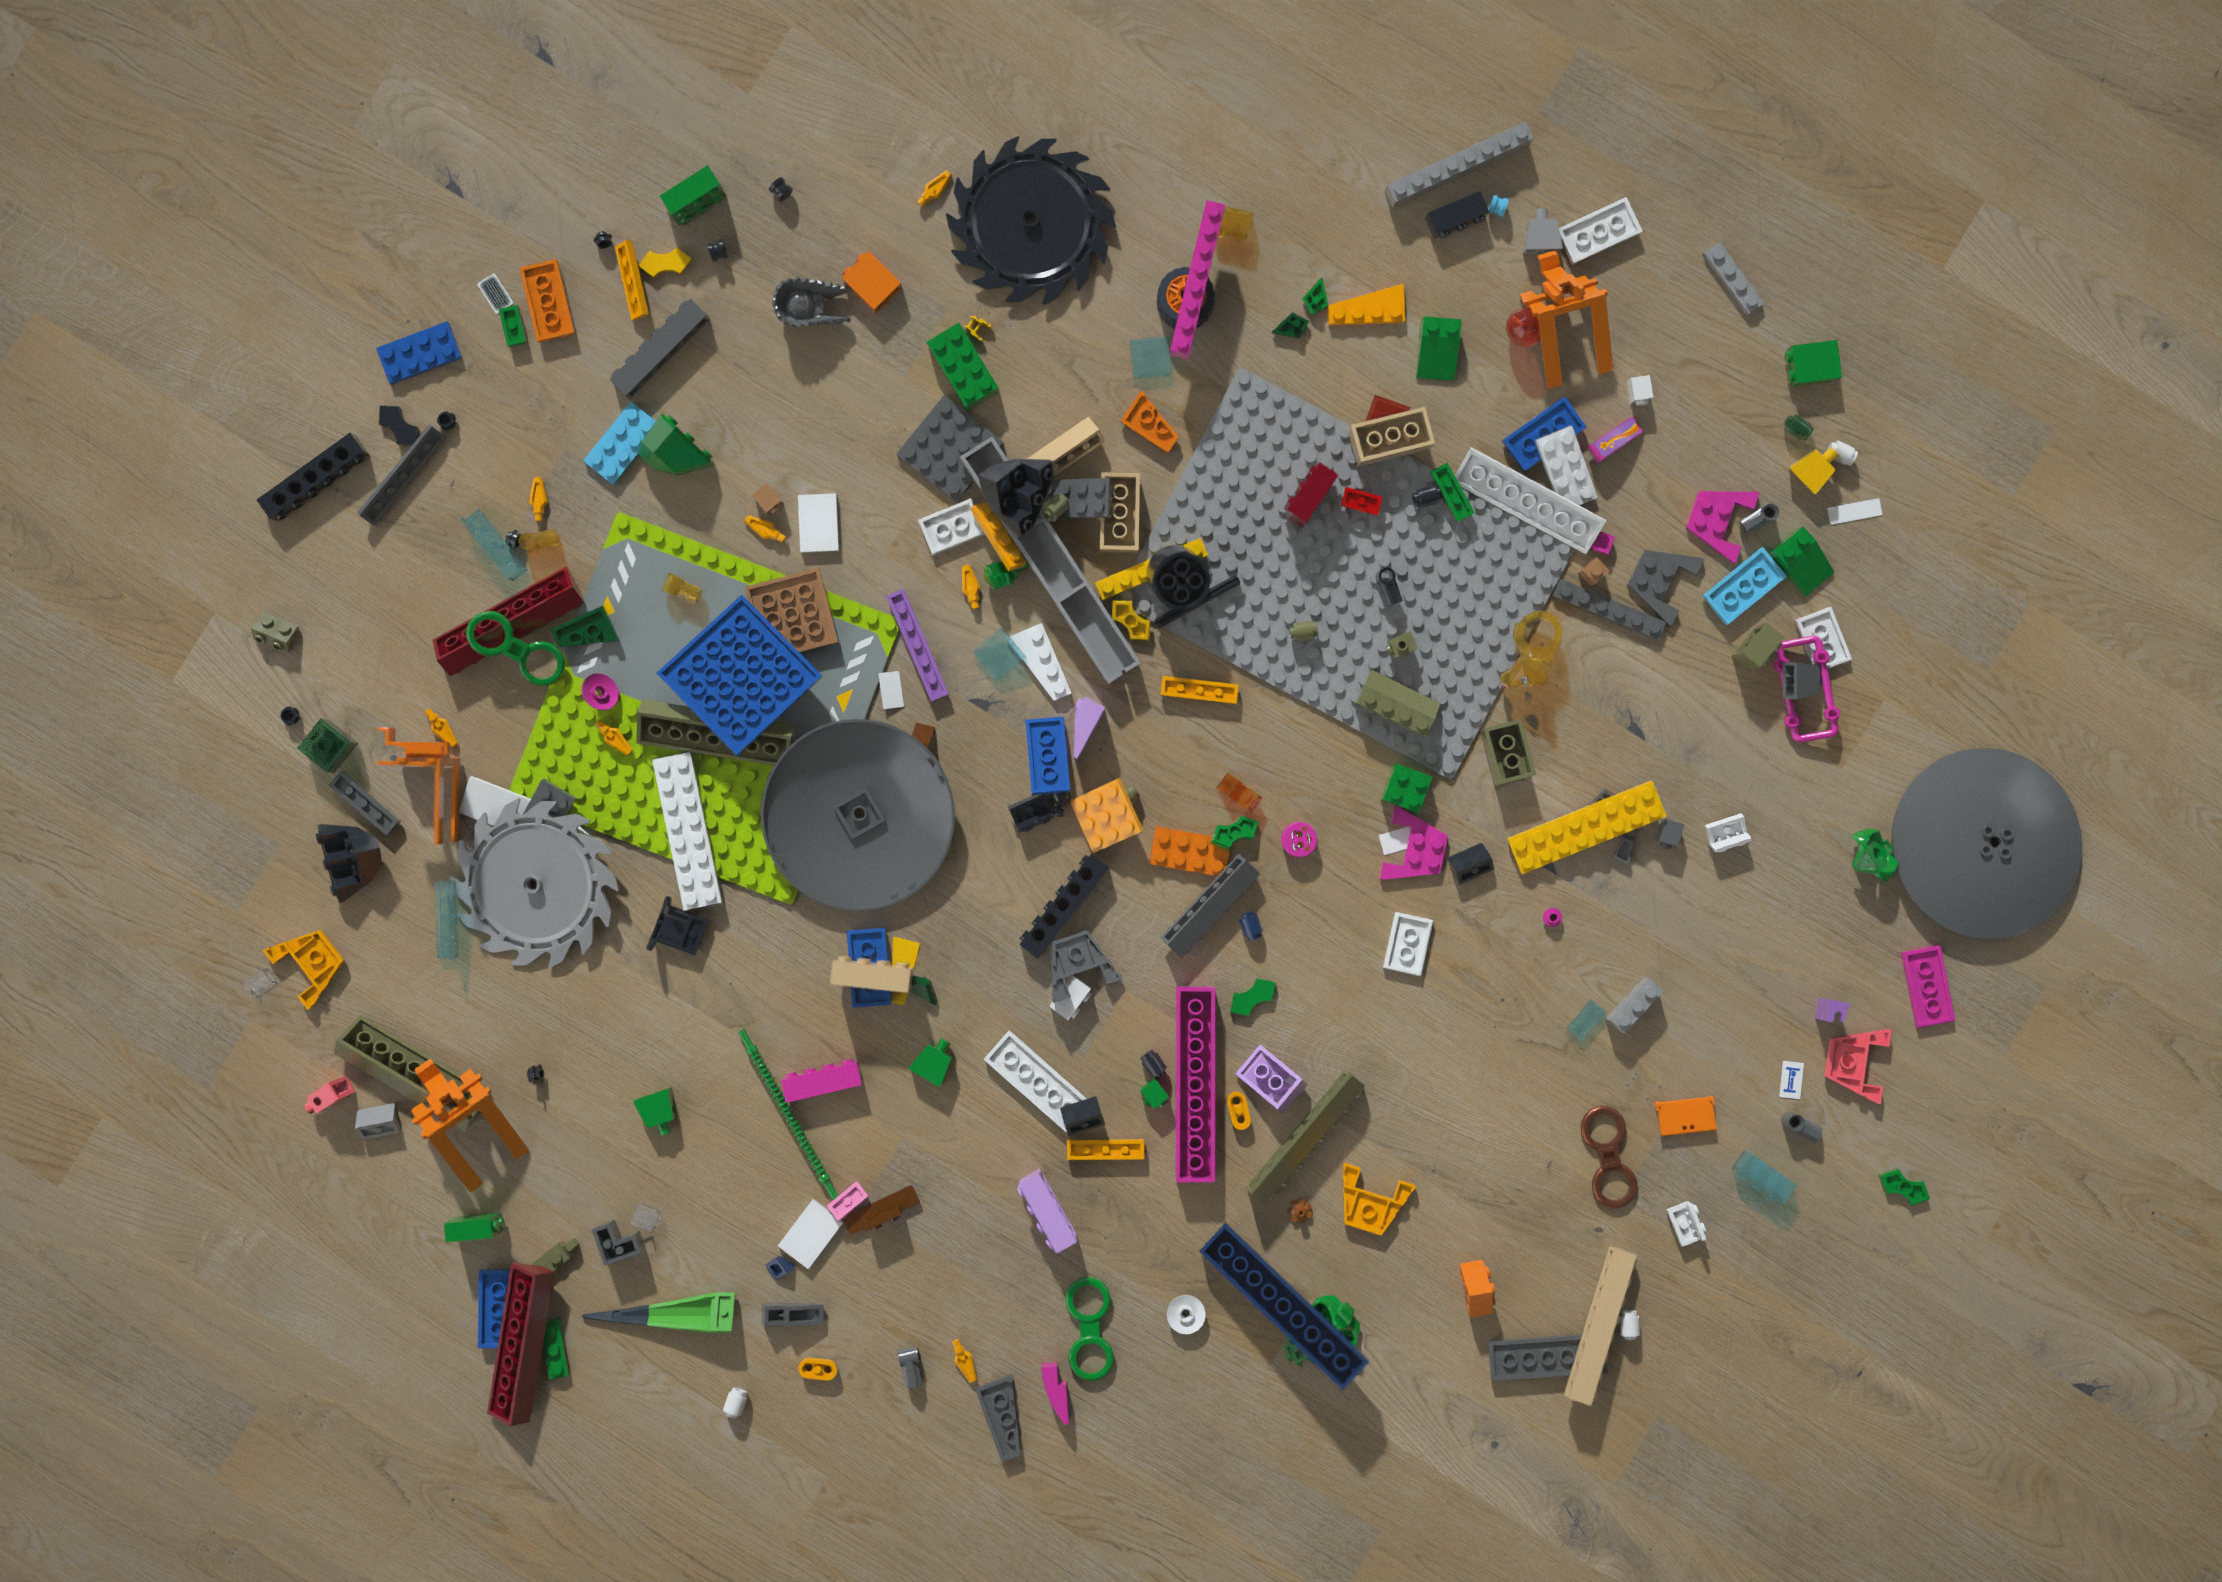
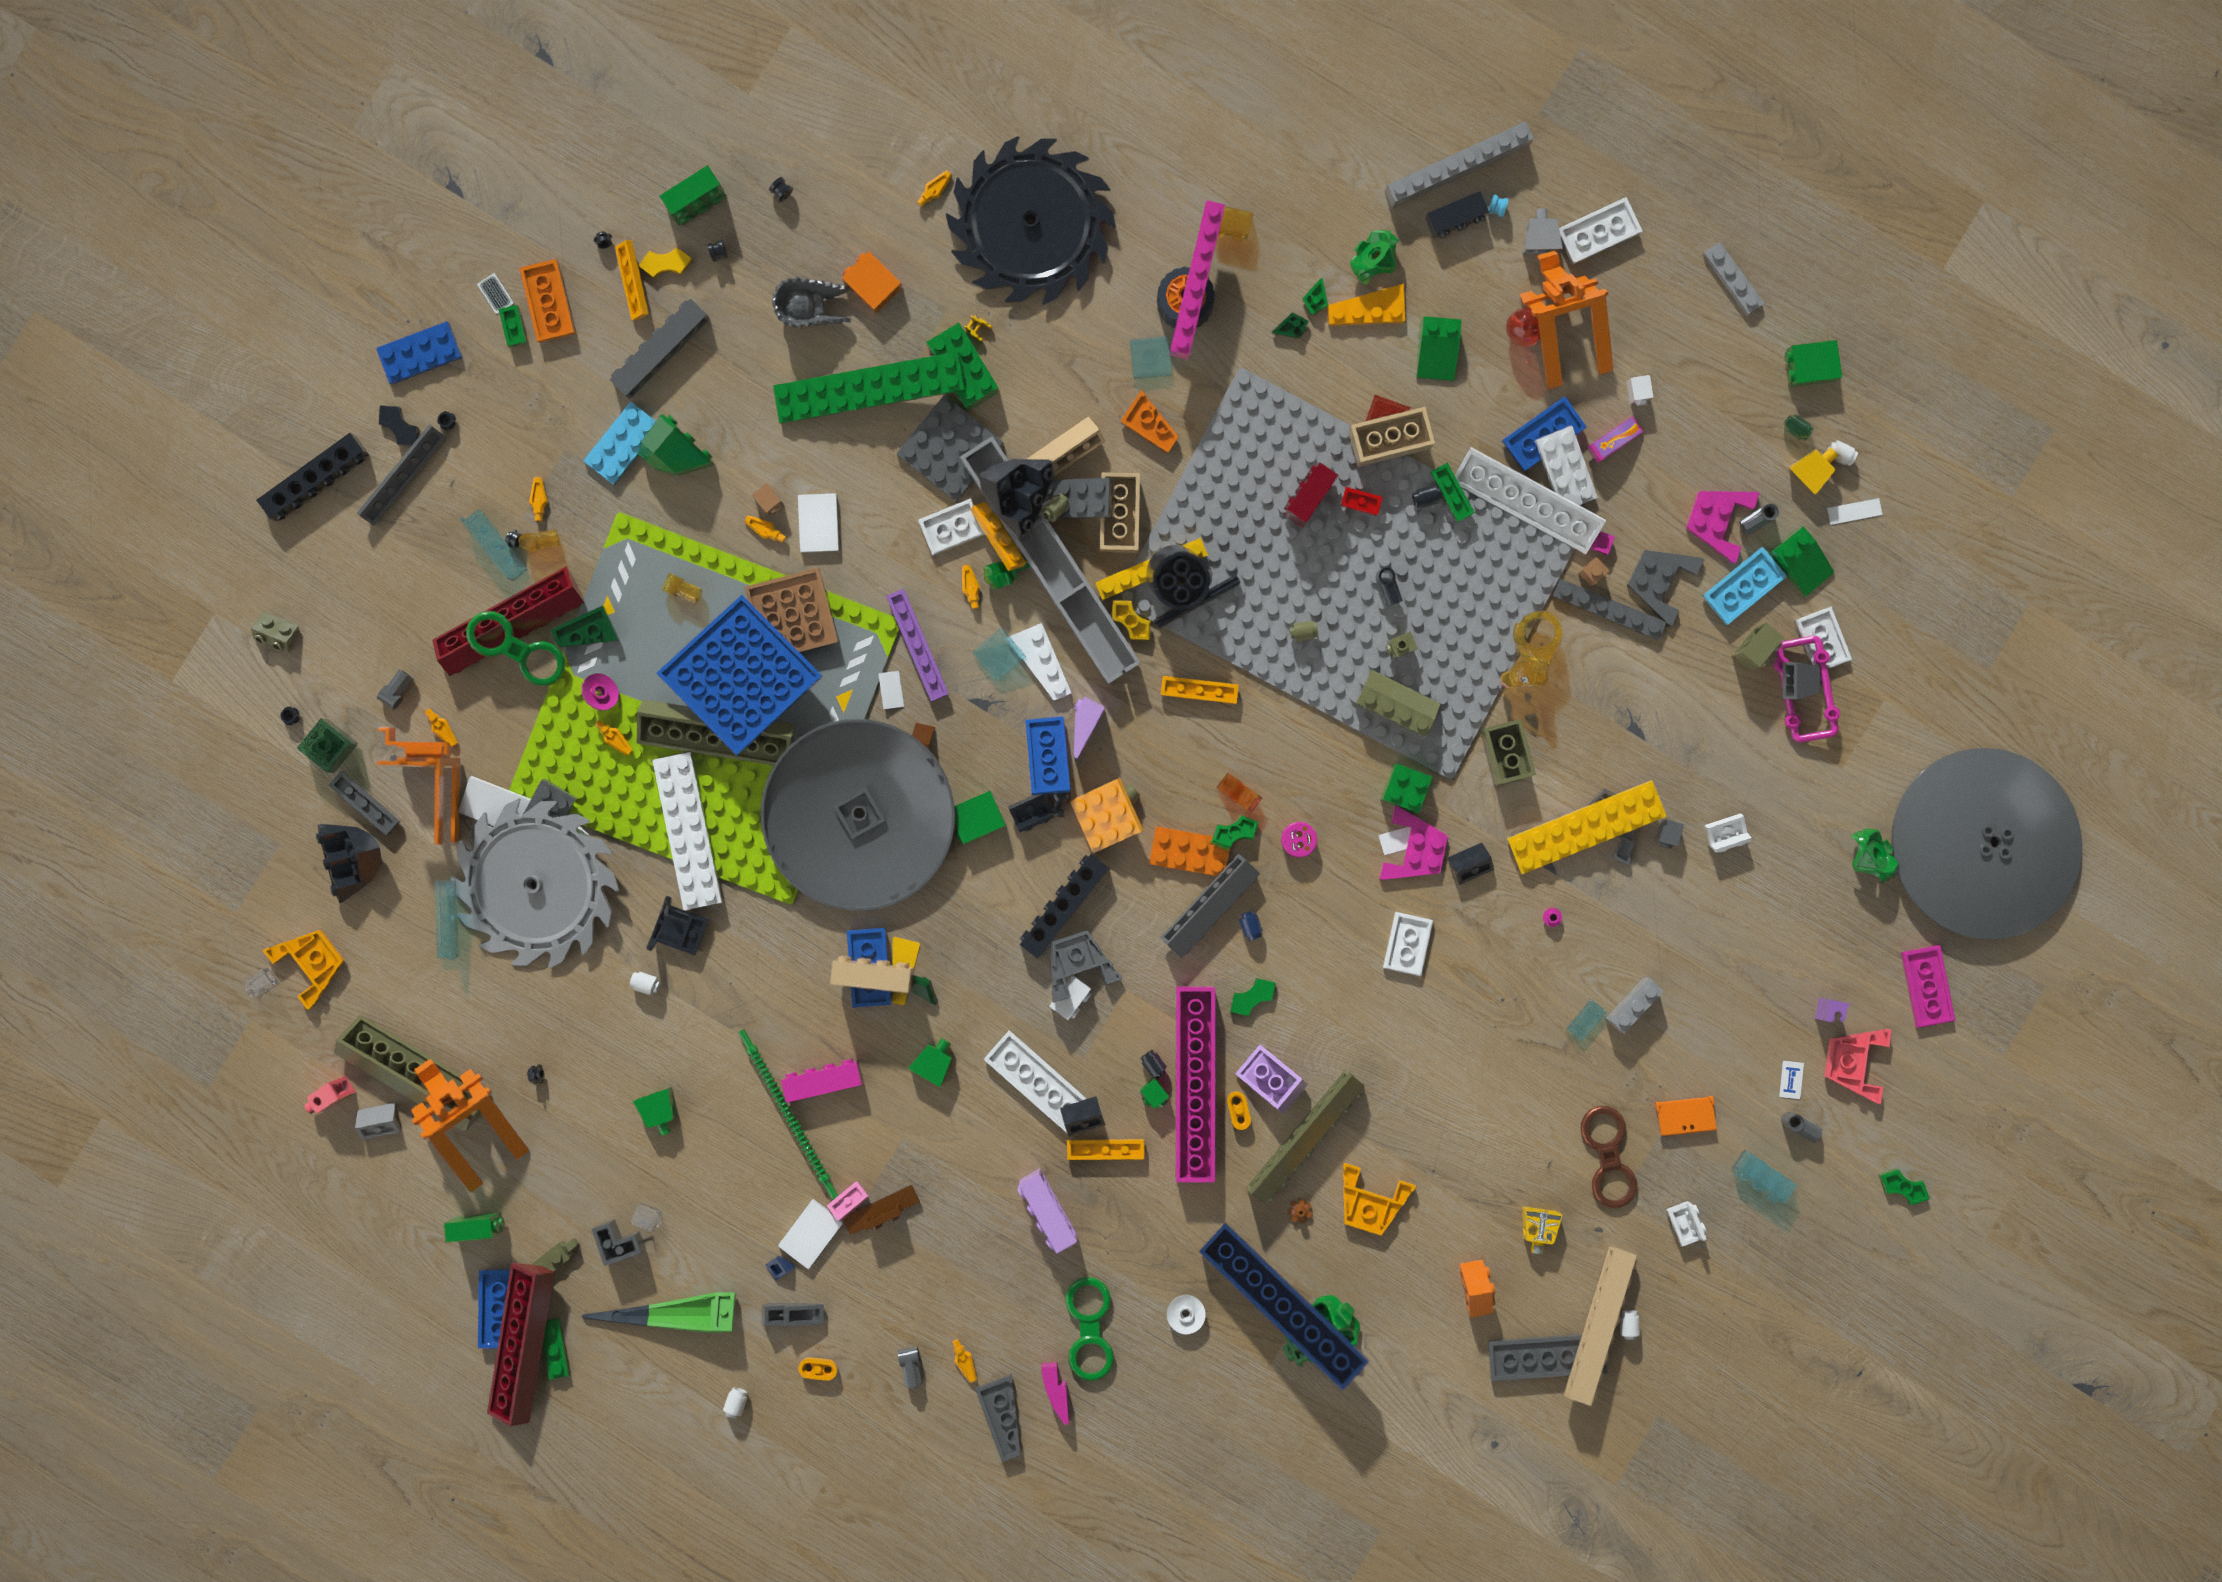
(393, 692): none -> dark grey piece
(644, 983): none -> white brick
(869, 387): none -> green plate
(977, 817): none -> green brick
(1375, 255): none -> green piece
(1540, 1227): none -> torso

